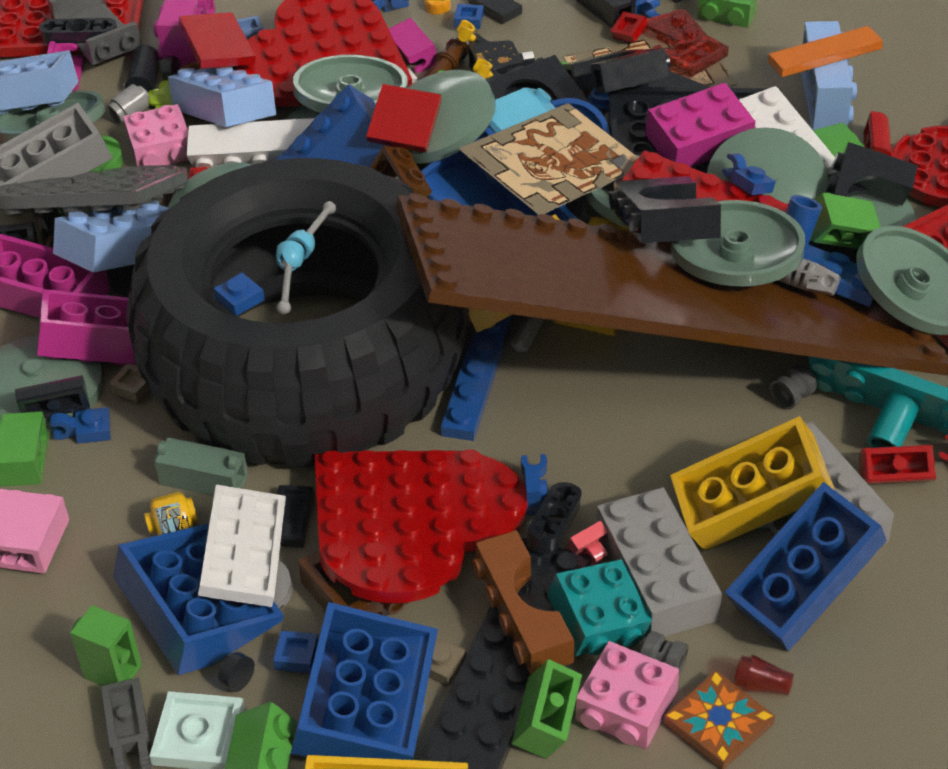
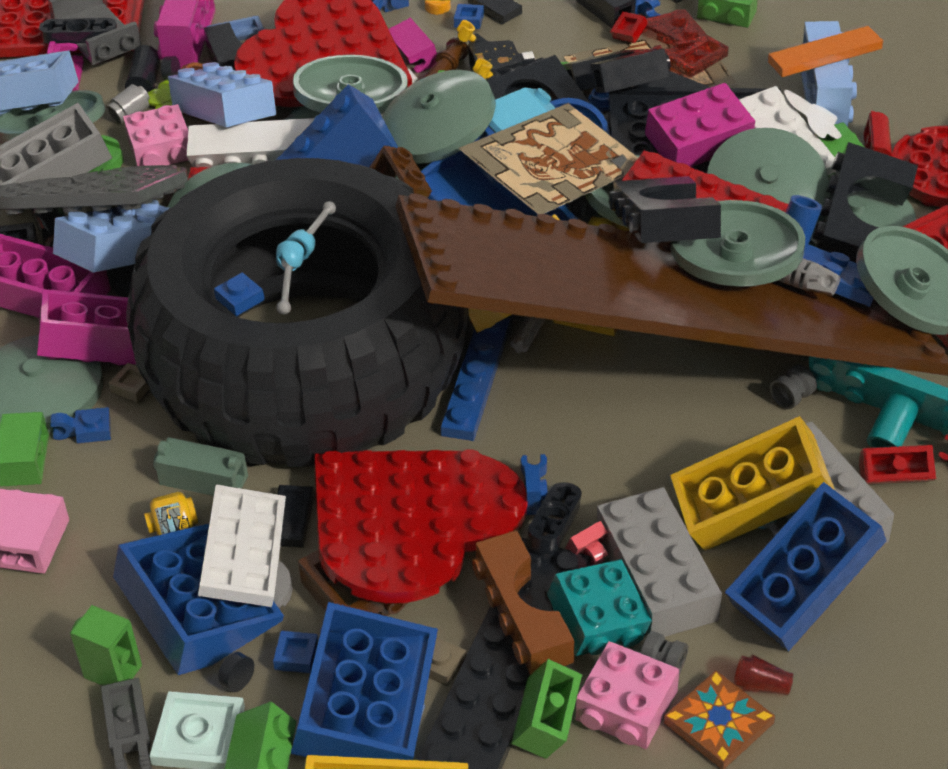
(54, 397): black brick -> none
(217, 40): red tile -> none
(404, 118): red tile -> none
(749, 179): blue plate -> none
(819, 118): none -> white sticker
(844, 221): bright green brick -> none

